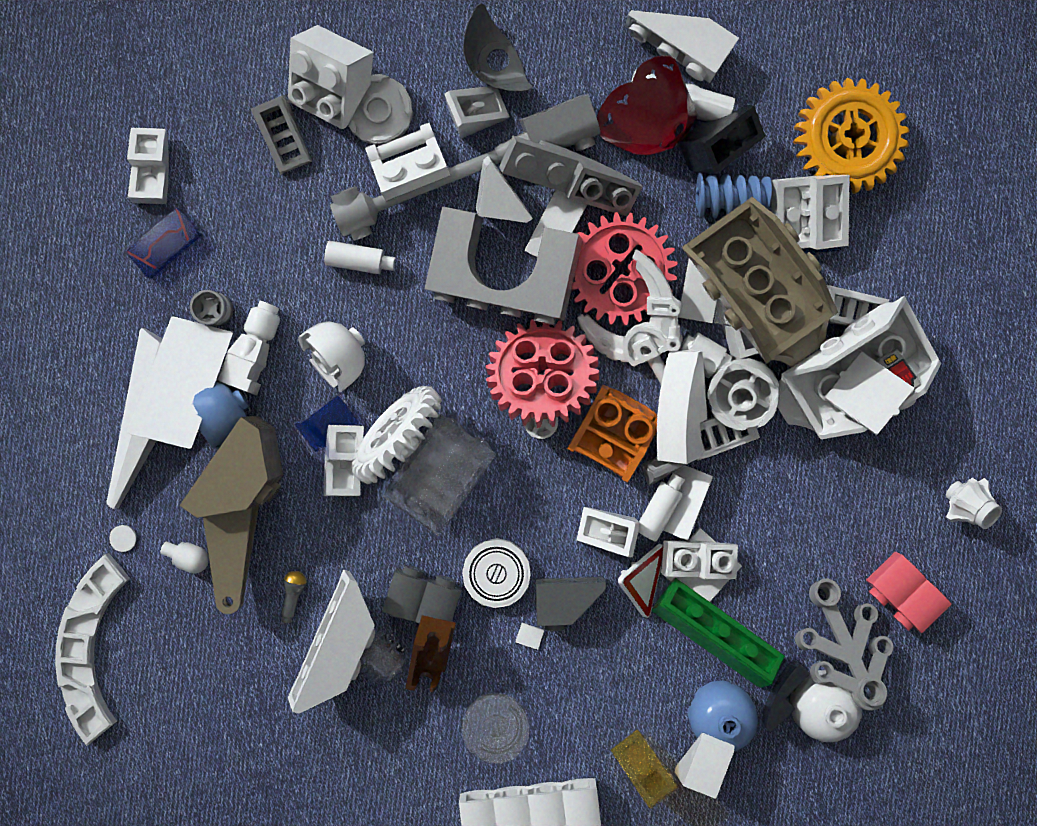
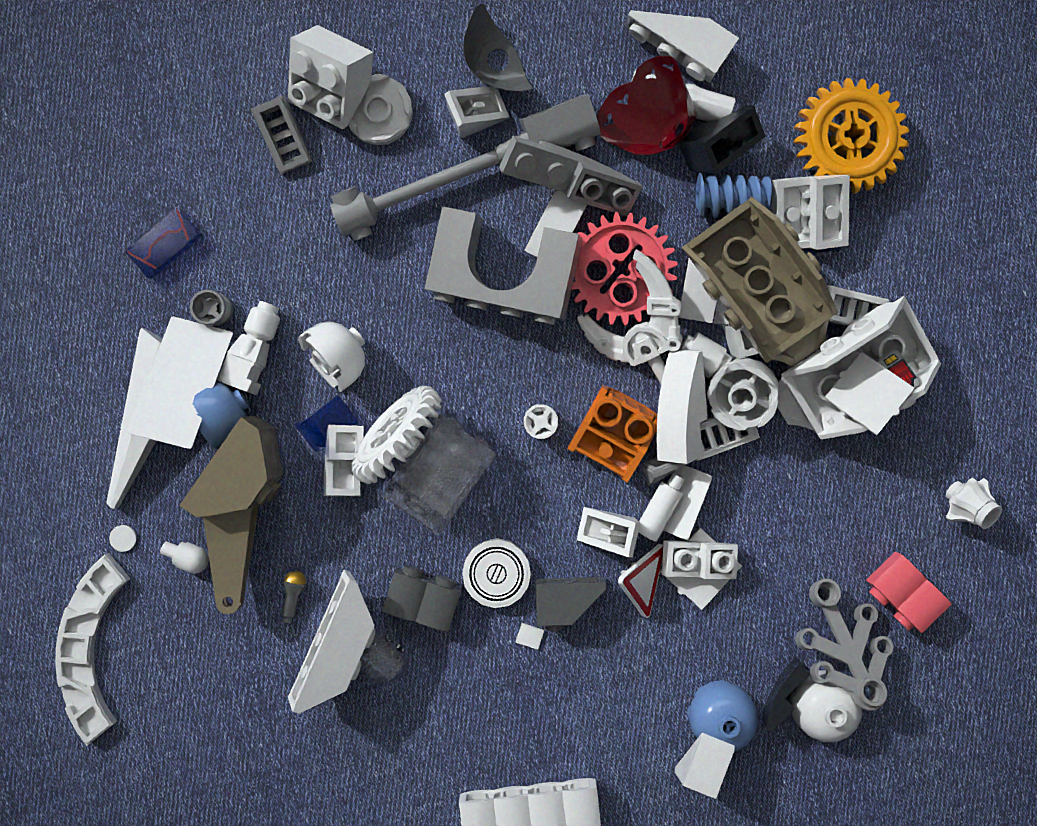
(150, 165): white slope -> none
(357, 258): white cylinder -> none
(411, 169): white plate -> none
(430, 651): reddish brown hinge -> none
(495, 728): clear tile -> none
(497, 197): white slope -> none
(539, 401): coral gear -> none
(645, 769): clear yellow slope -> none
(718, 633): green slope -> none

